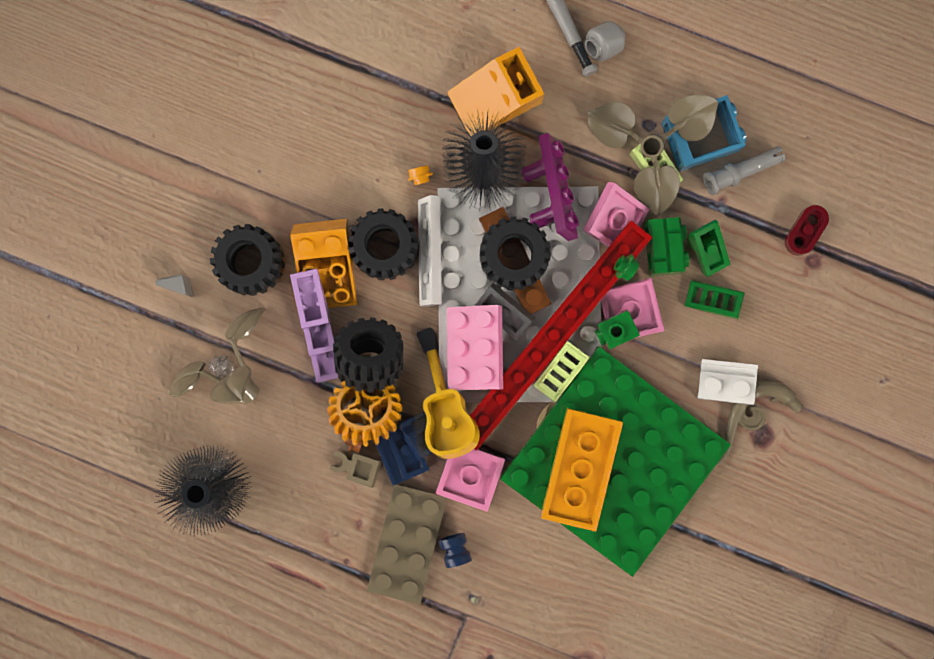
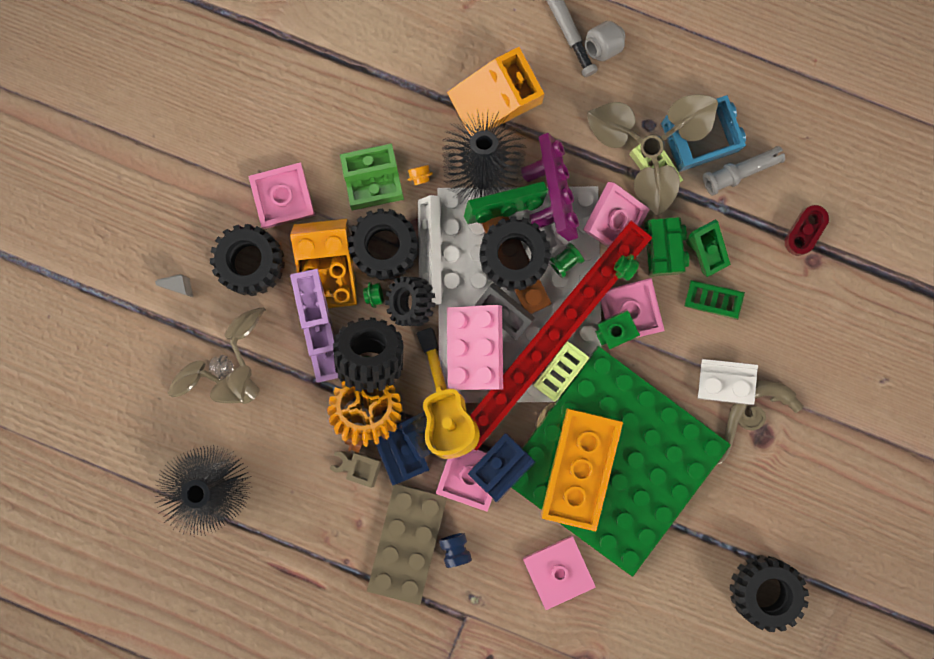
(281, 195): none -> bright pink plate
(371, 177): none -> bright green slope
(373, 294): none -> green plate
(399, 299): none -> black tyre
(501, 467): none -> dark blue plate
(505, 203): none -> green plate
(559, 572): none -> bright pink plate
(566, 260): none -> green bush
(787, 606): none -> black tyre

